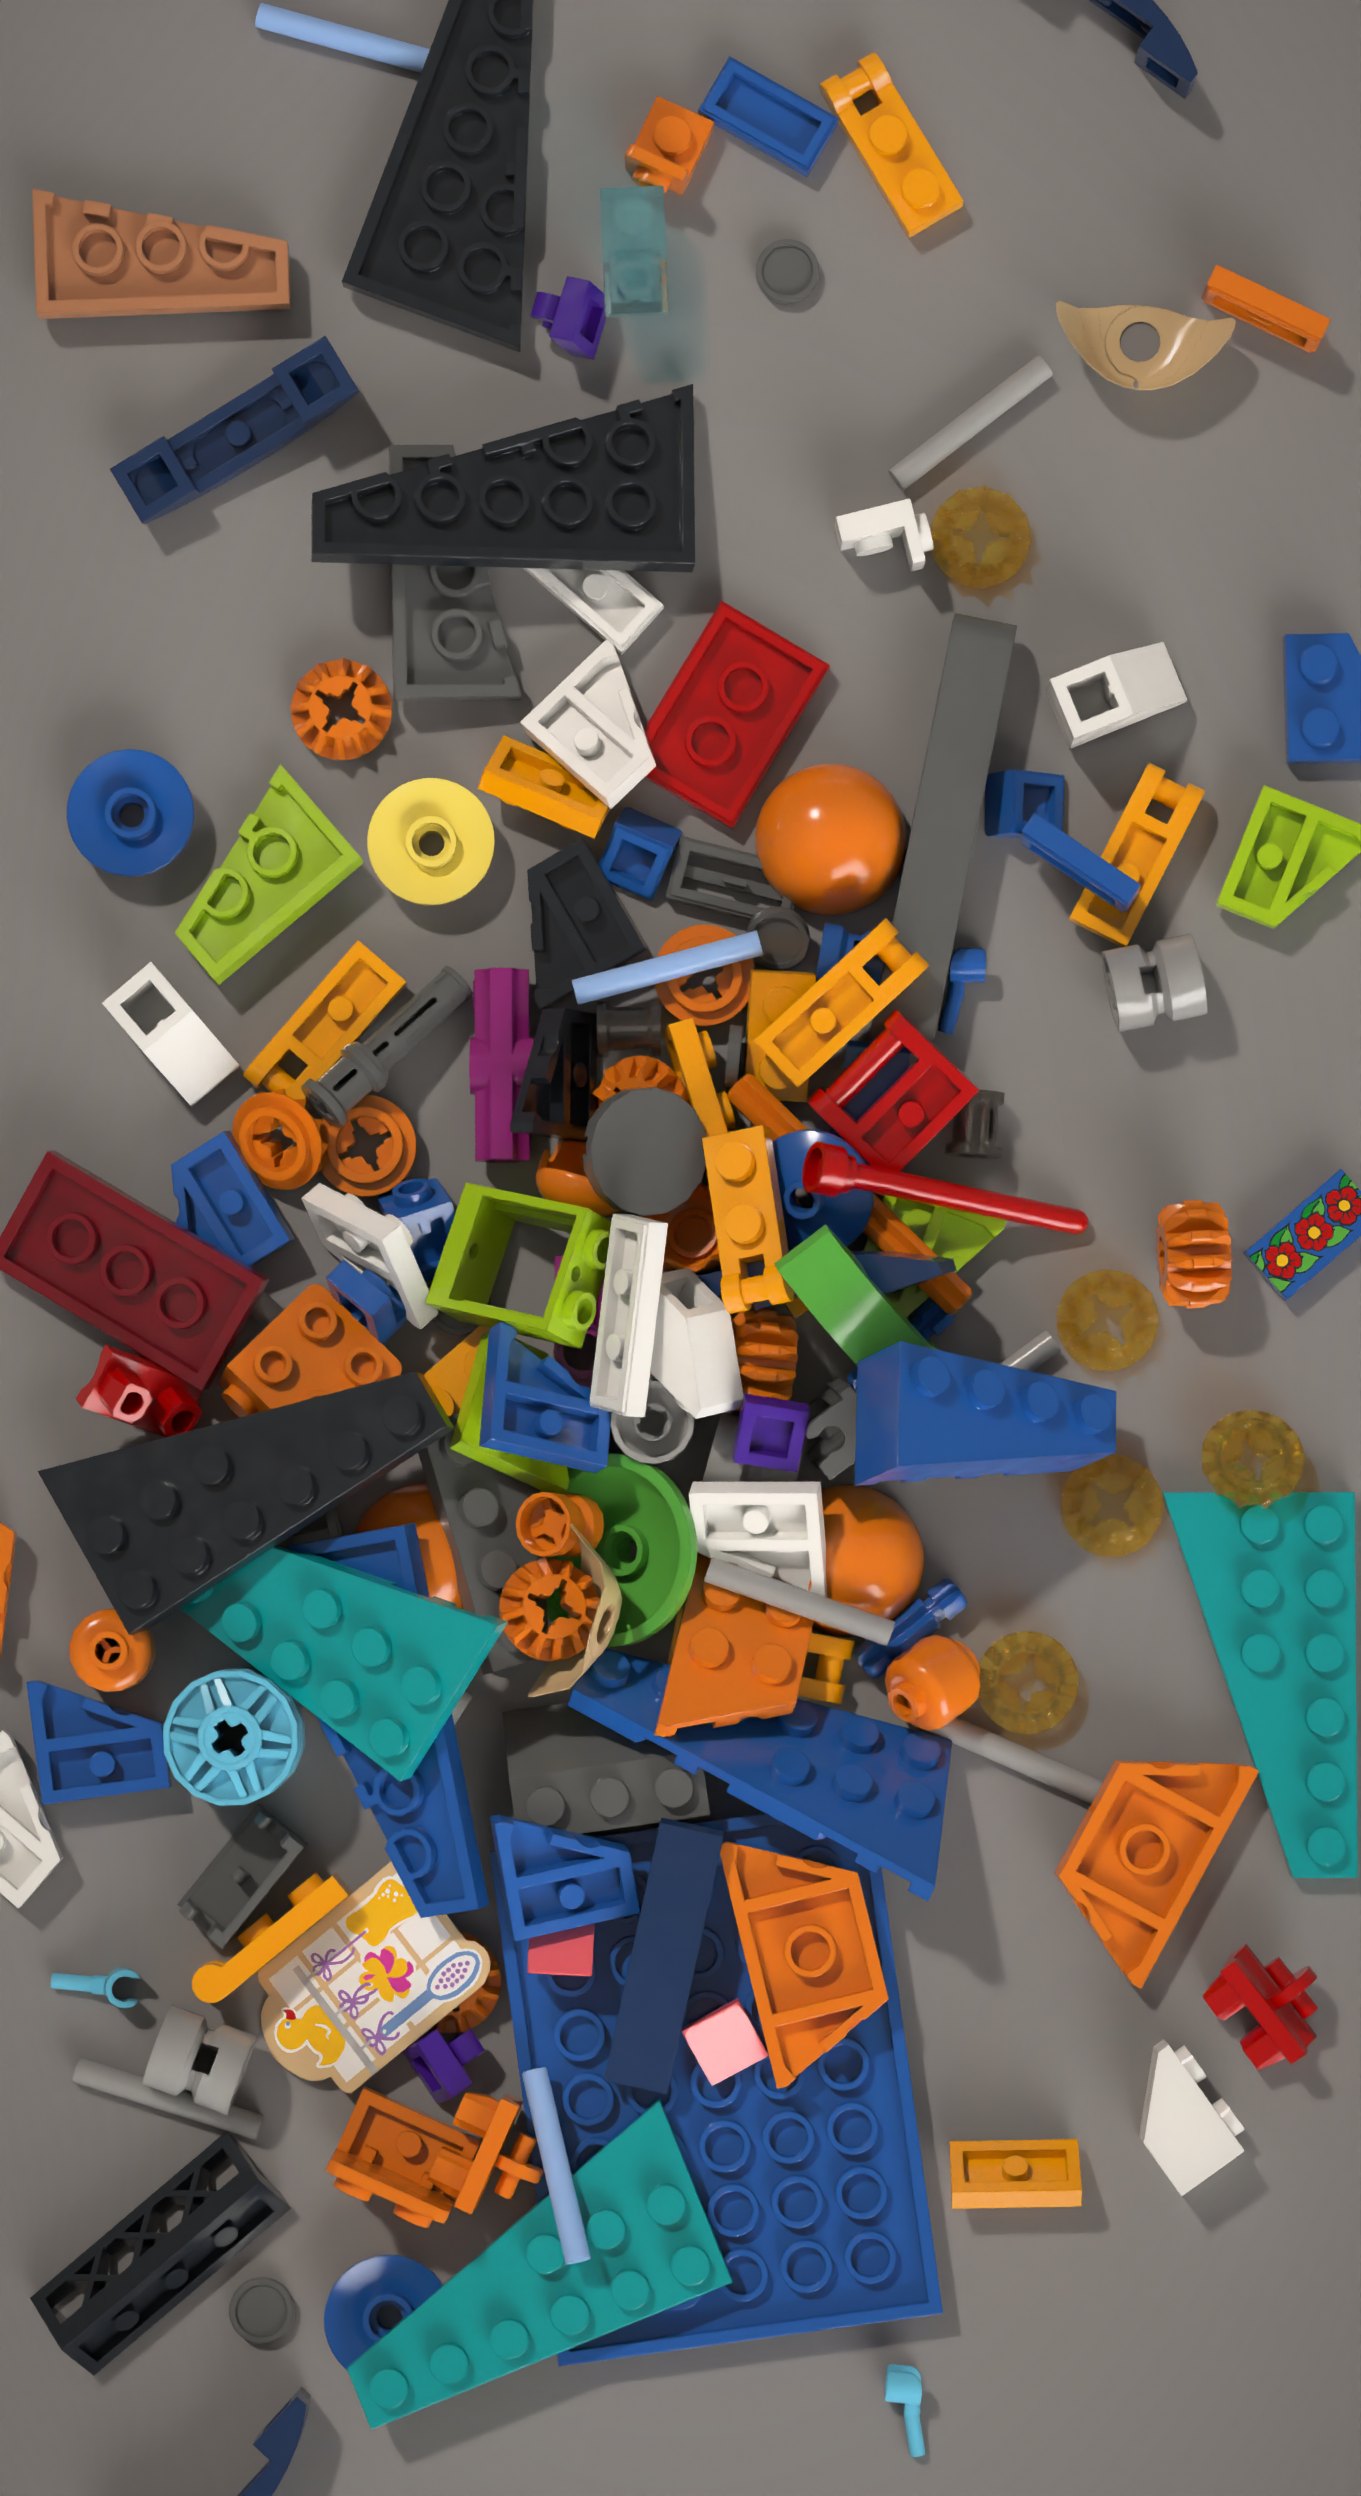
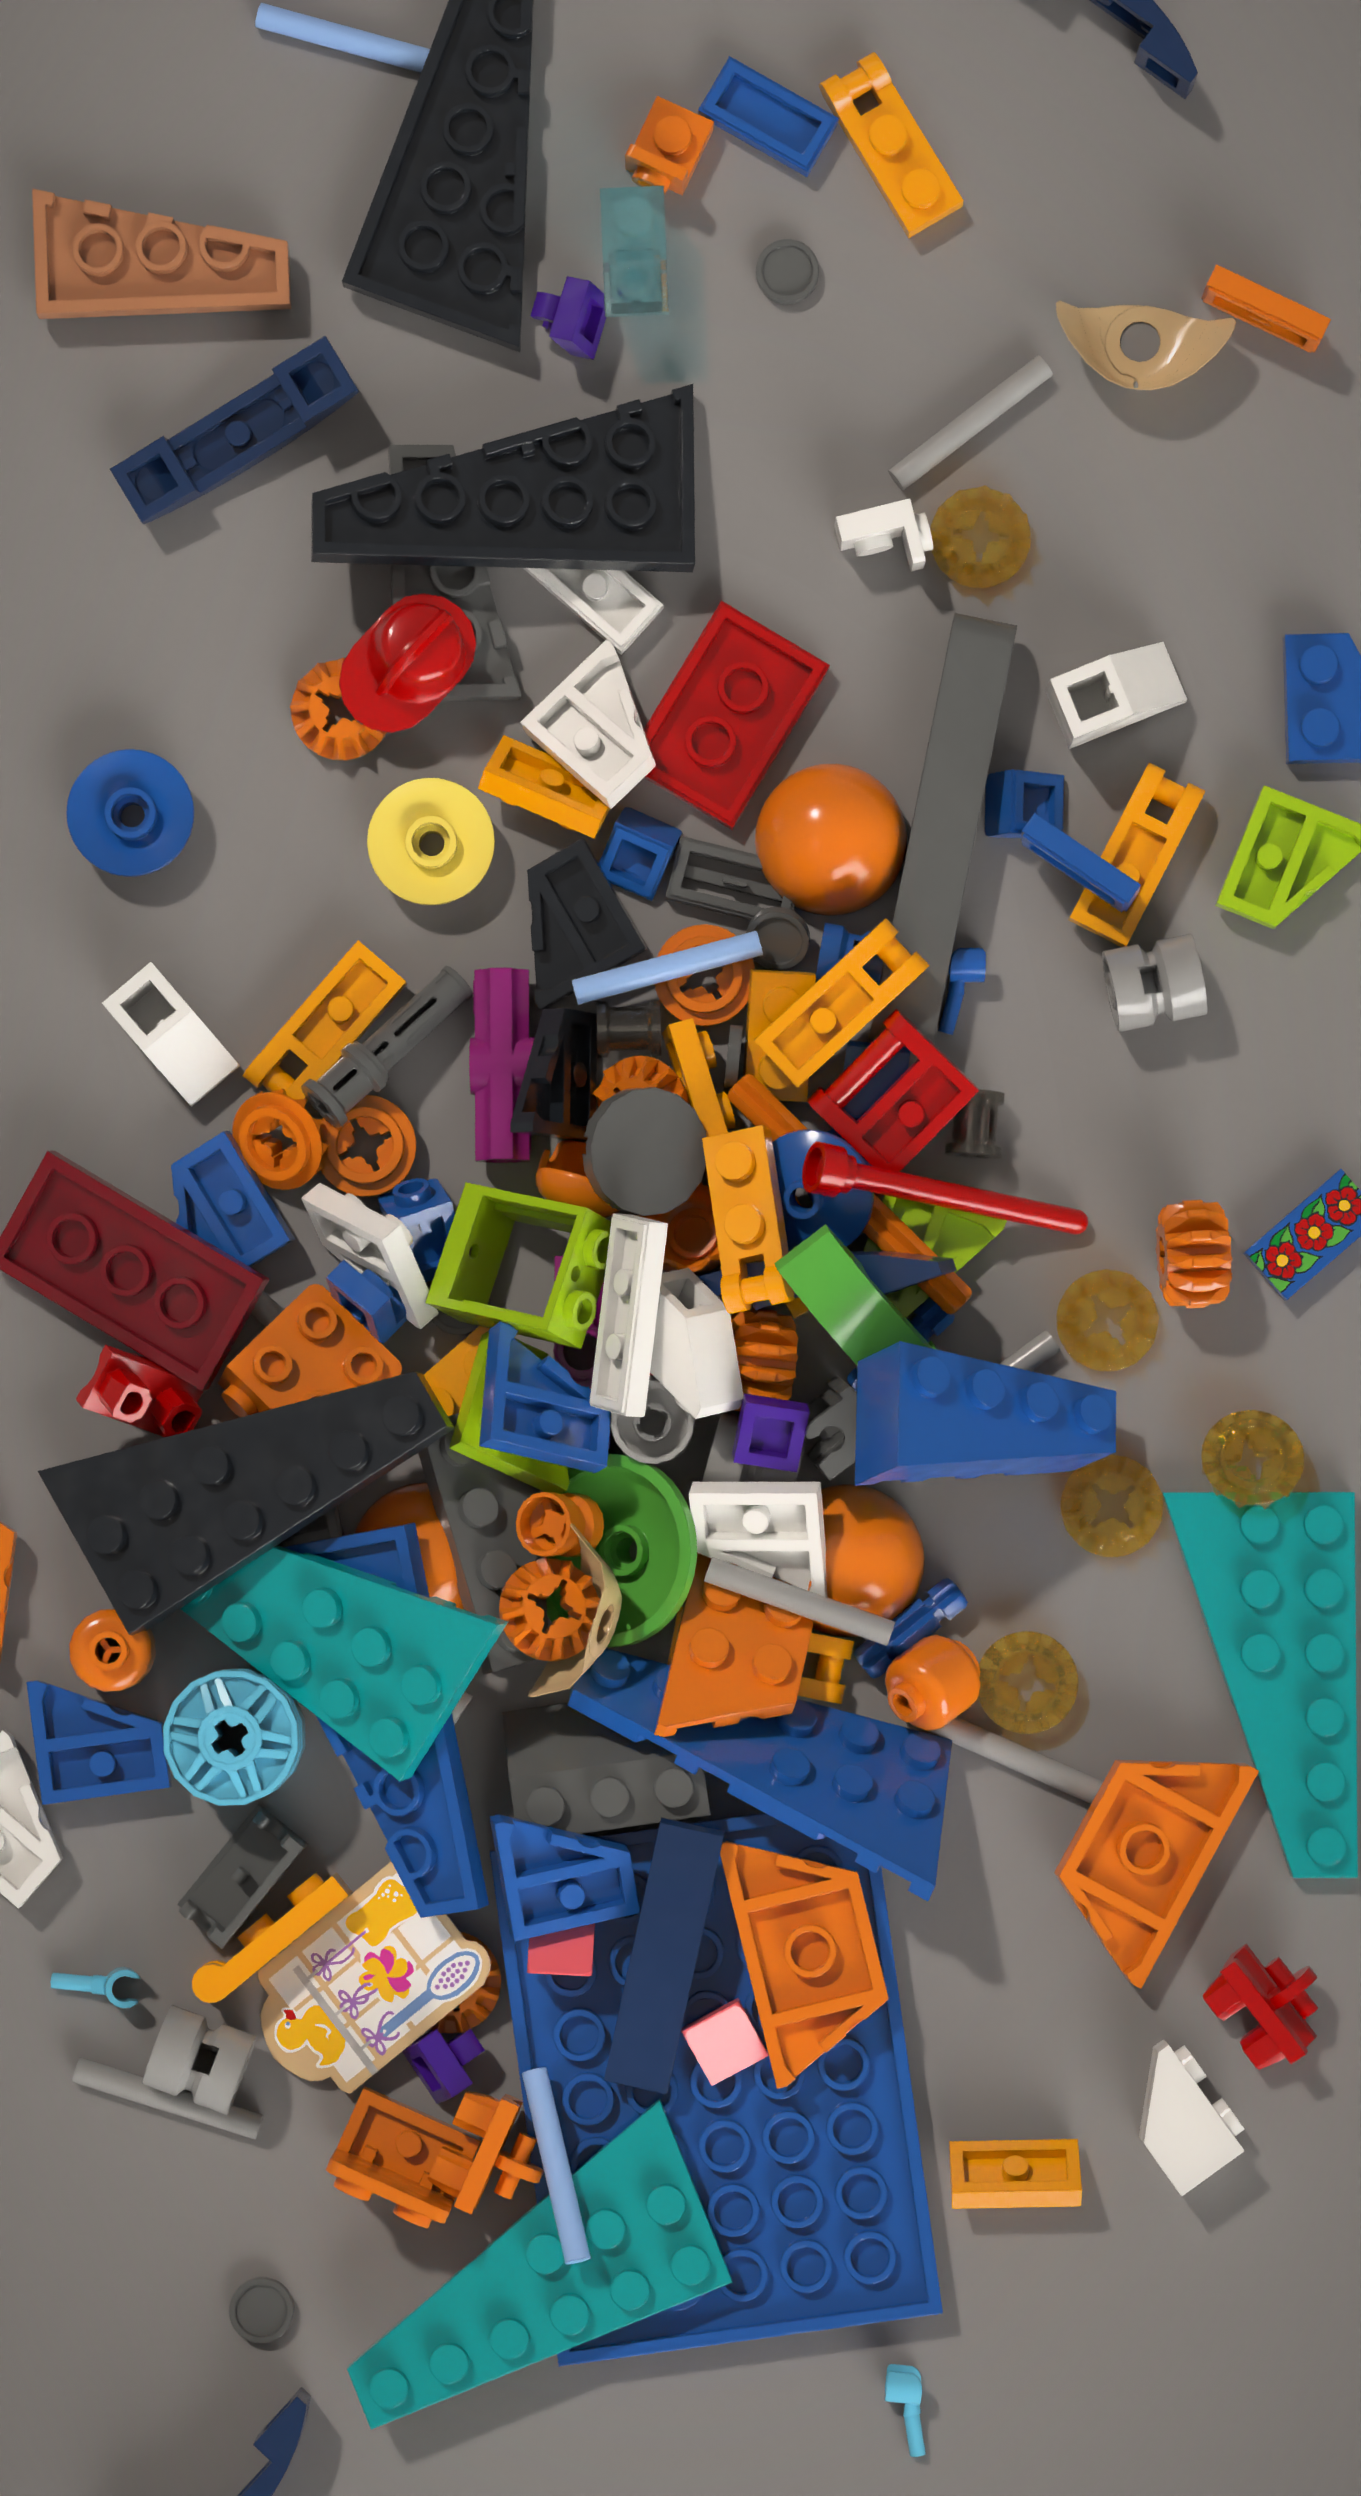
(163, 2264): black fence -> none
(268, 880): lime wing -> none
(365, 2288): blue dish -> none
(407, 662): none -> red piece

